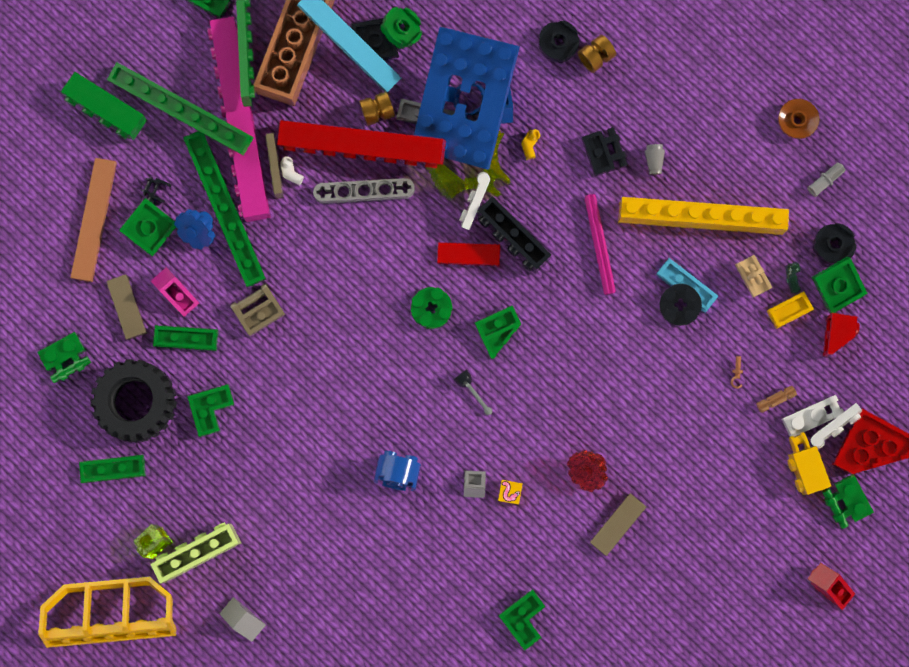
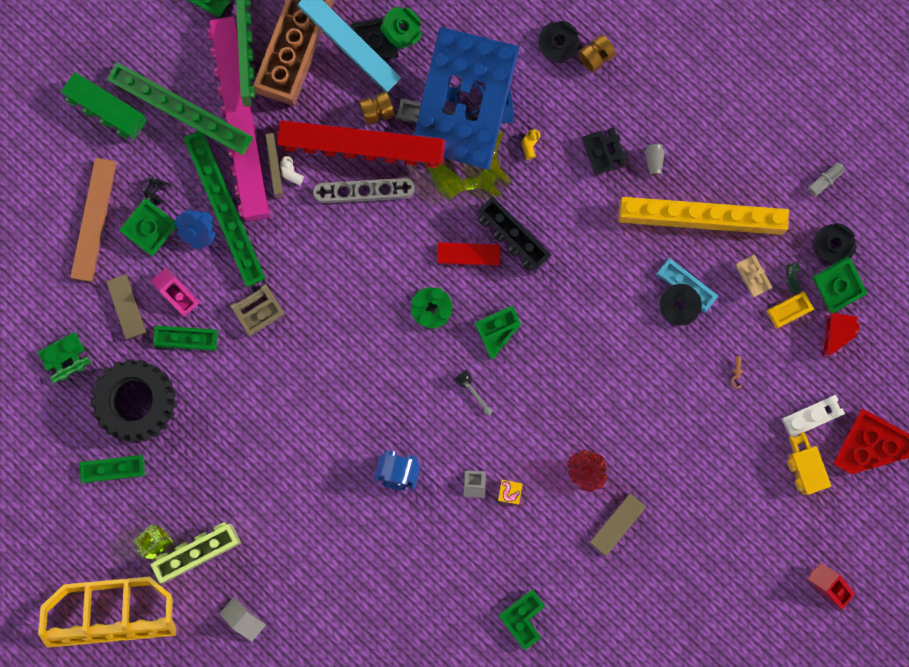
(204, 406): green plate -> none
(475, 199): white plate -> none
(600, 244): dark pink axle -> none
(776, 399): medium nougat axle -> none
(805, 112): dark orange dish -> none
(835, 427): white plate -> none
(853, 498): green plate -> none

